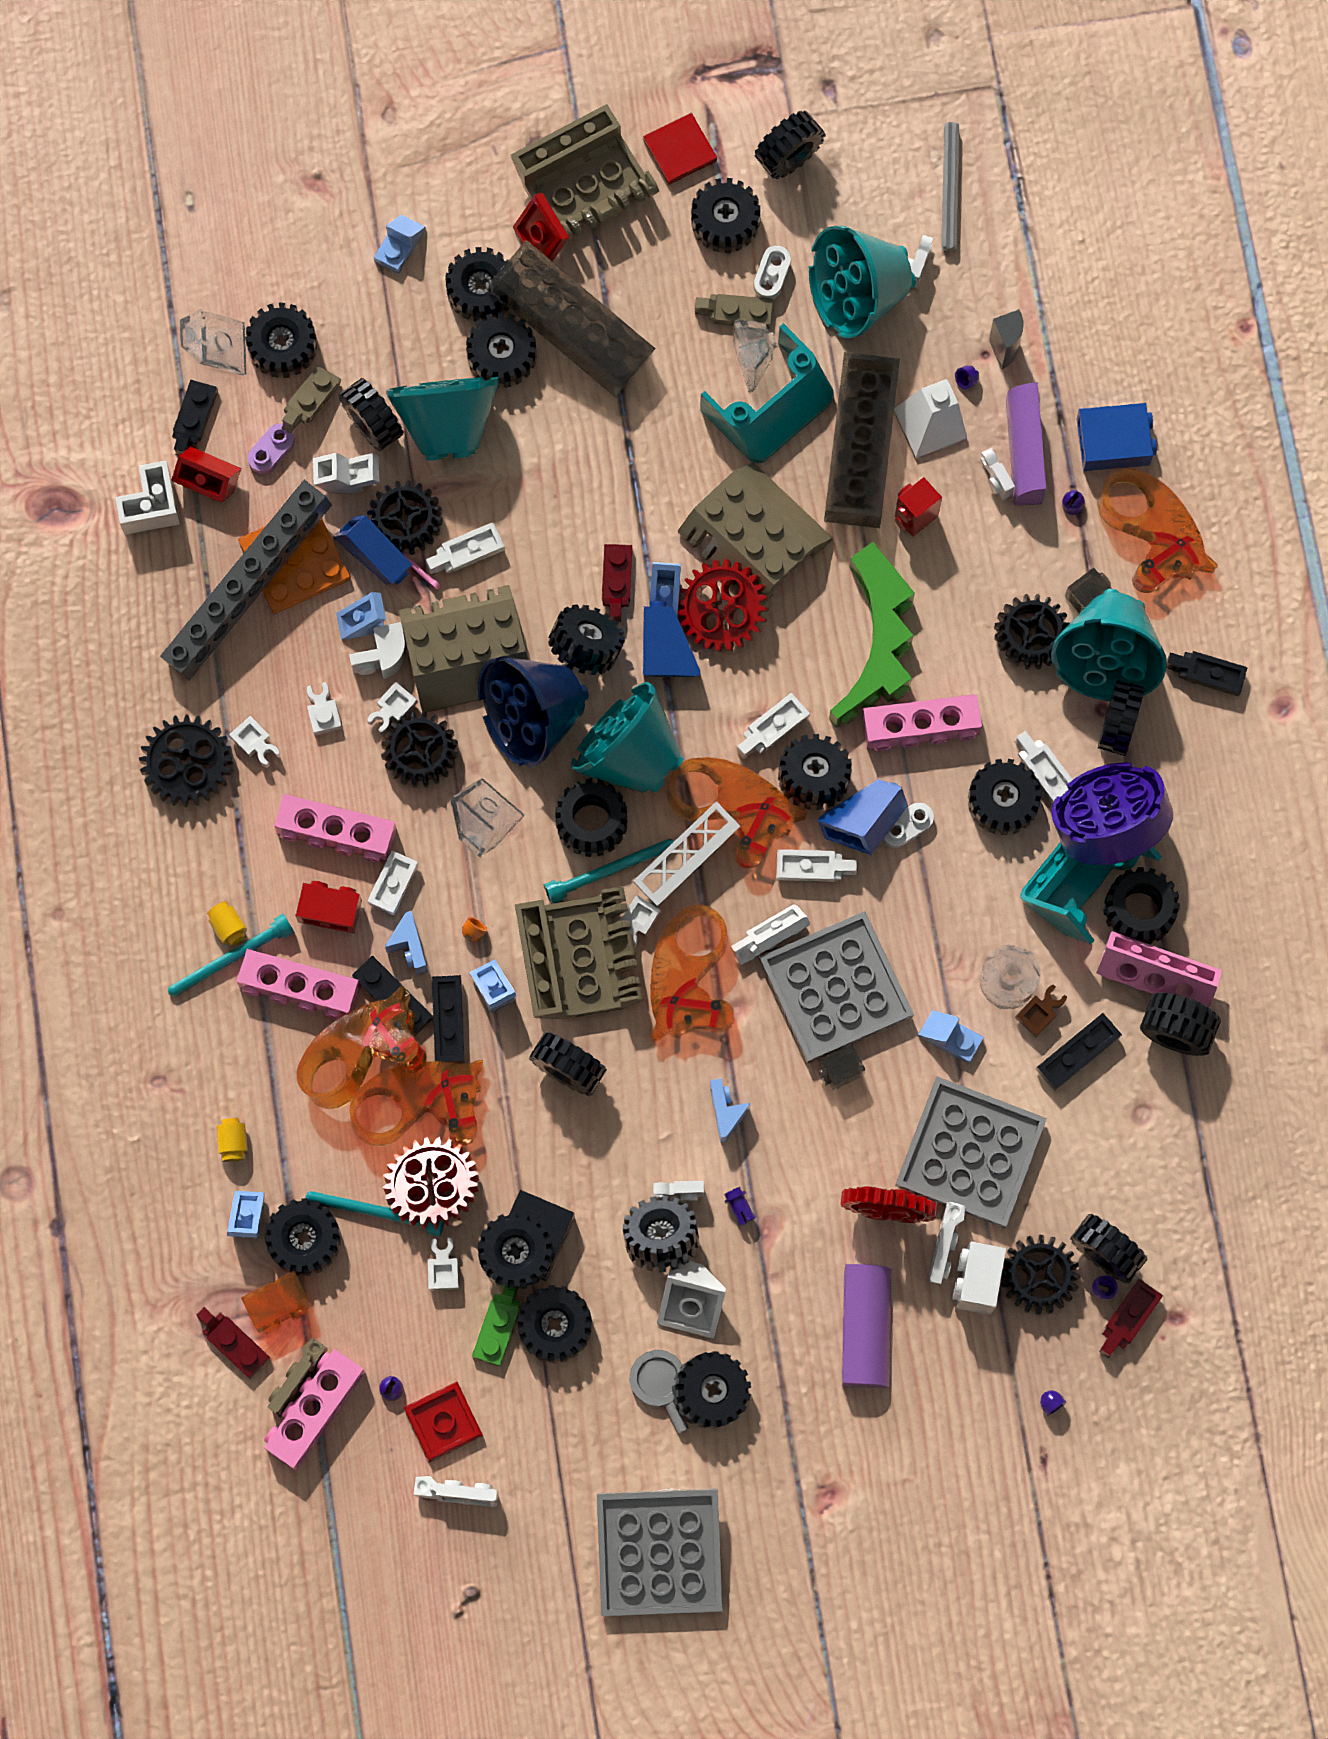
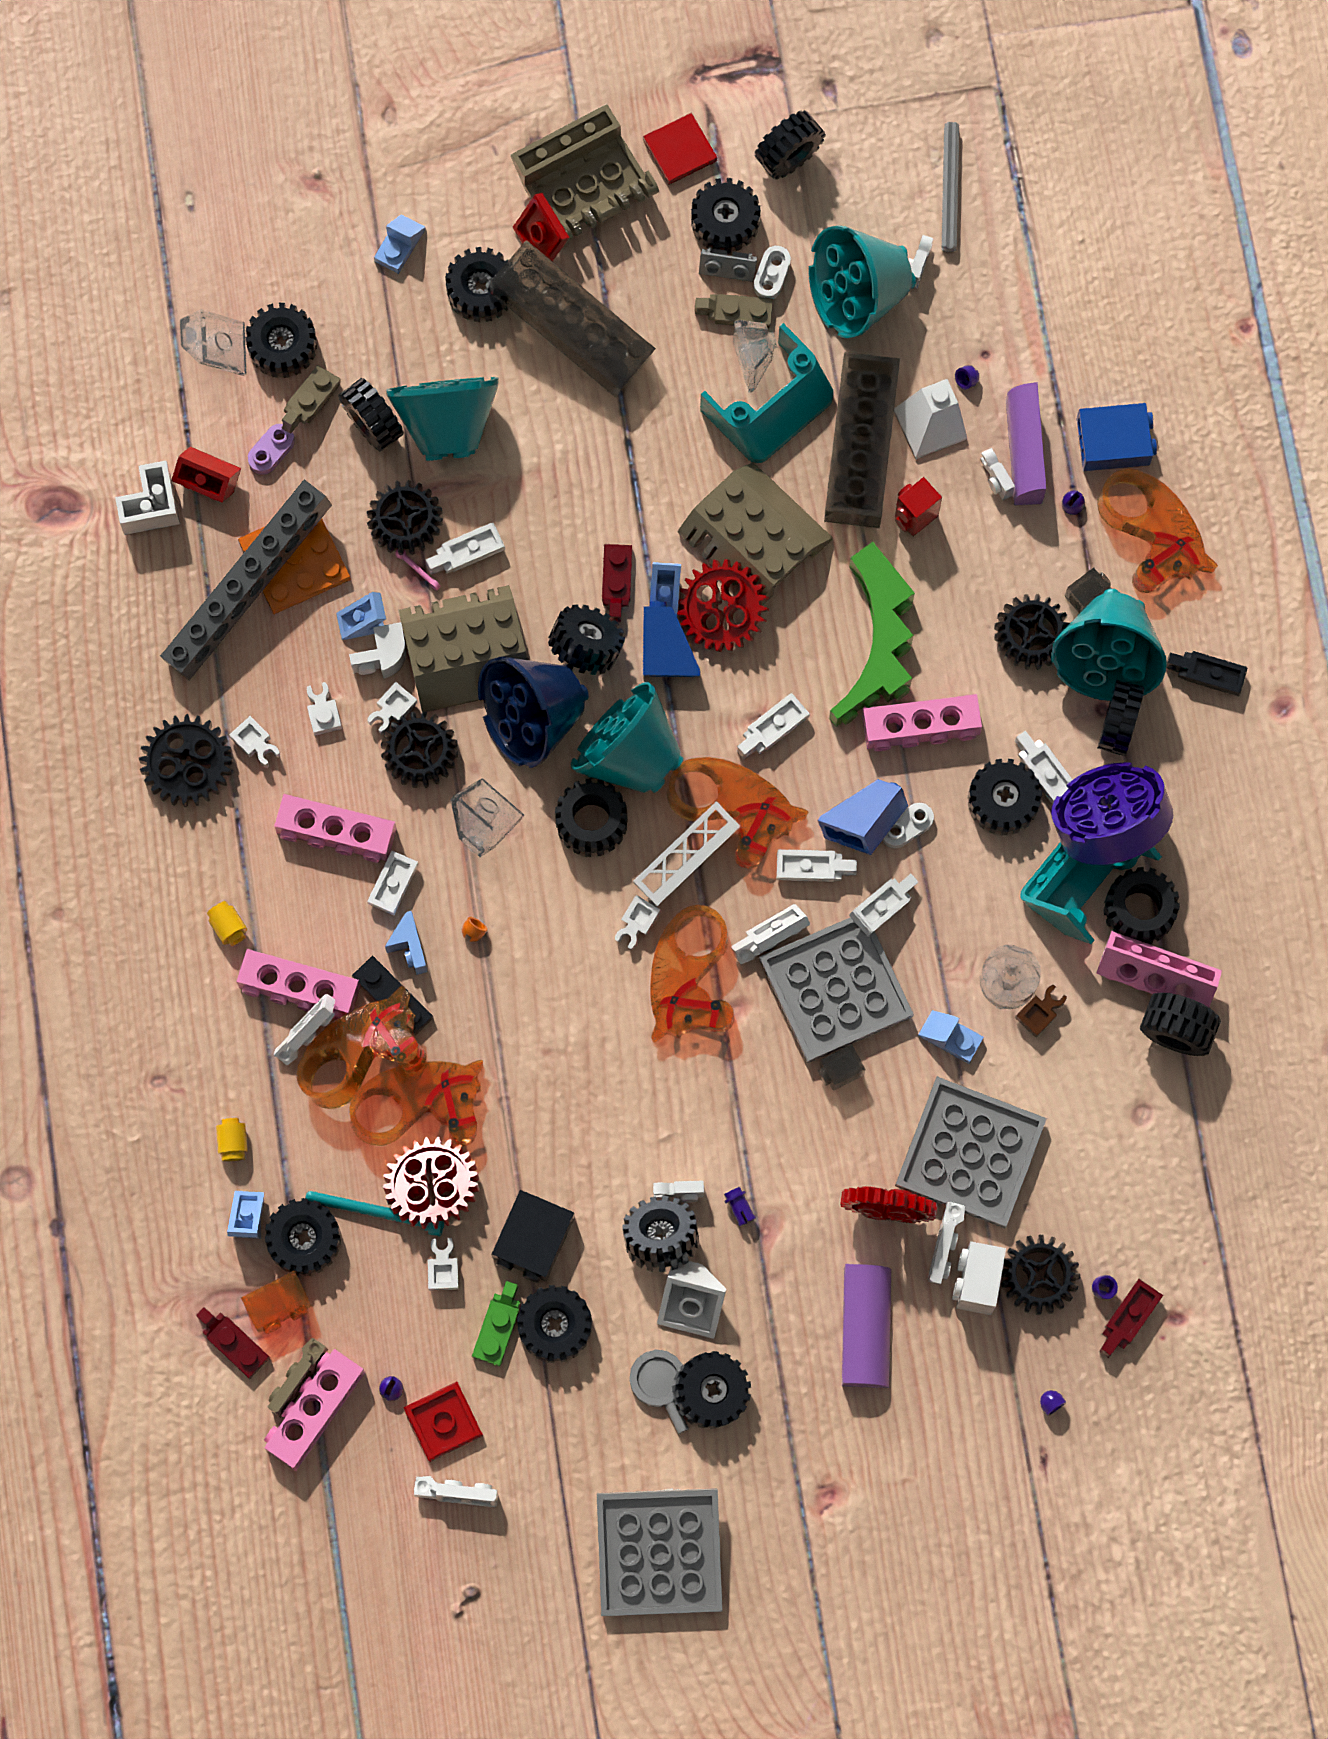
(193, 415): black hinge -> none
(279, 928): teal piece -> none
(305, 1029): none -> white hinge
(329, 907): red brick -> none
(345, 475): white brick -> none
(373, 550): blue slope -> none
(448, 1018): black plate -> none
(493, 986): light blue slope -> none
(497, 1242): black bush -> none
(510, 364): black bush -> none
(558, 890): teal piece -> none
(567, 1063): black bush -> none
(578, 956): dark tan slope -> none
(717, 263): none -> light grey hinge
(726, 1117): light blue slope -> none
(811, 788): black bush -> none
(883, 904): none -> white hinge
(1006, 337): dark grey brick -> none
(1078, 1051): black plate -> none
(1108, 1248): black bush -> none

